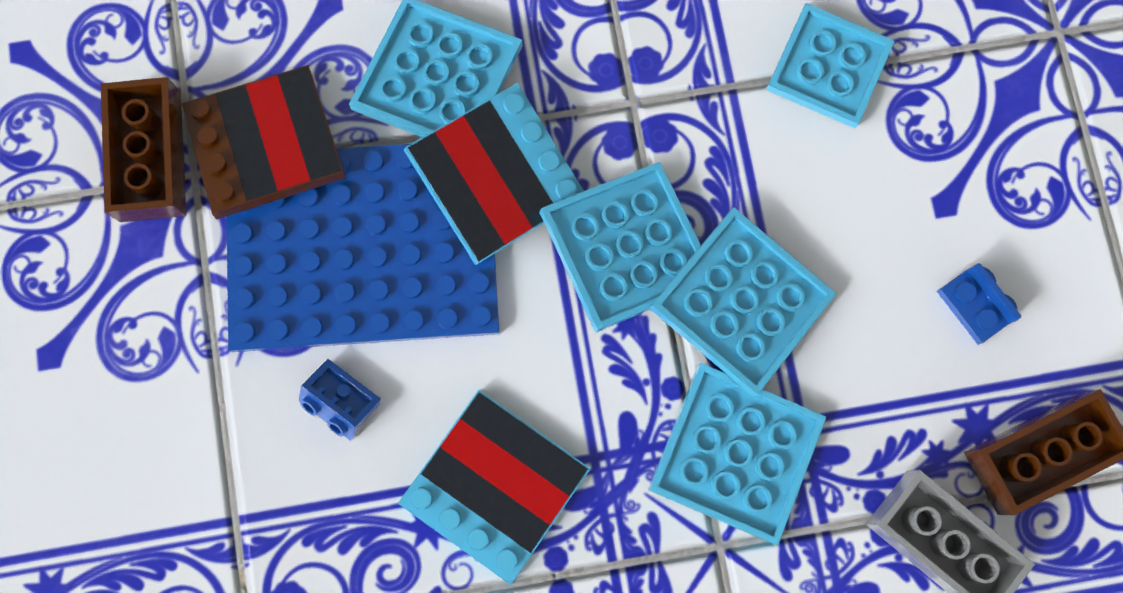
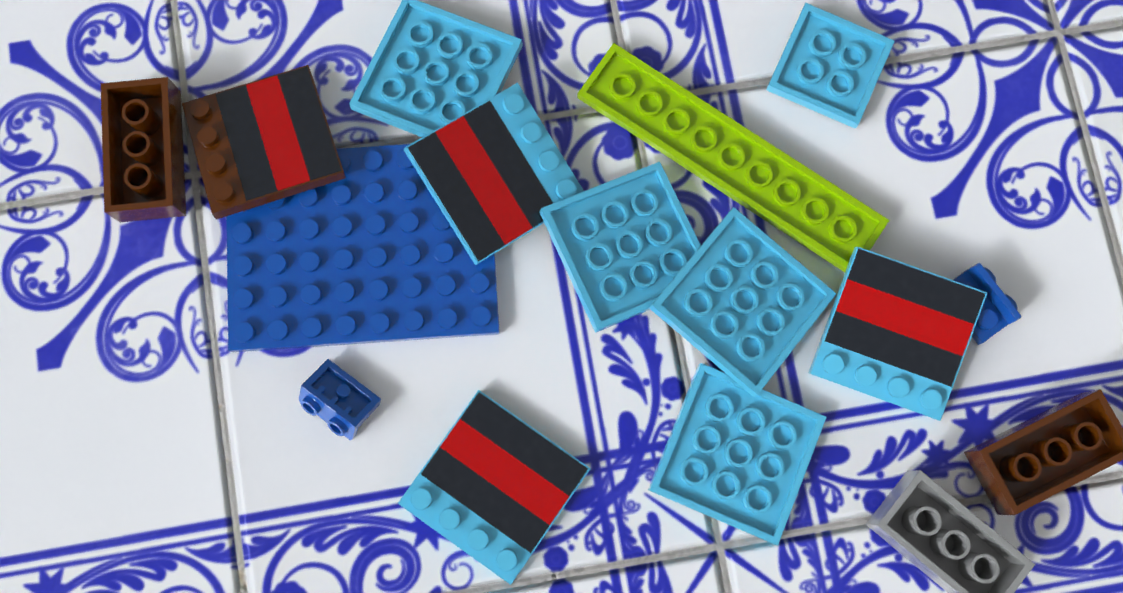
(731, 158): none -> lime plate
(897, 333): none -> plate

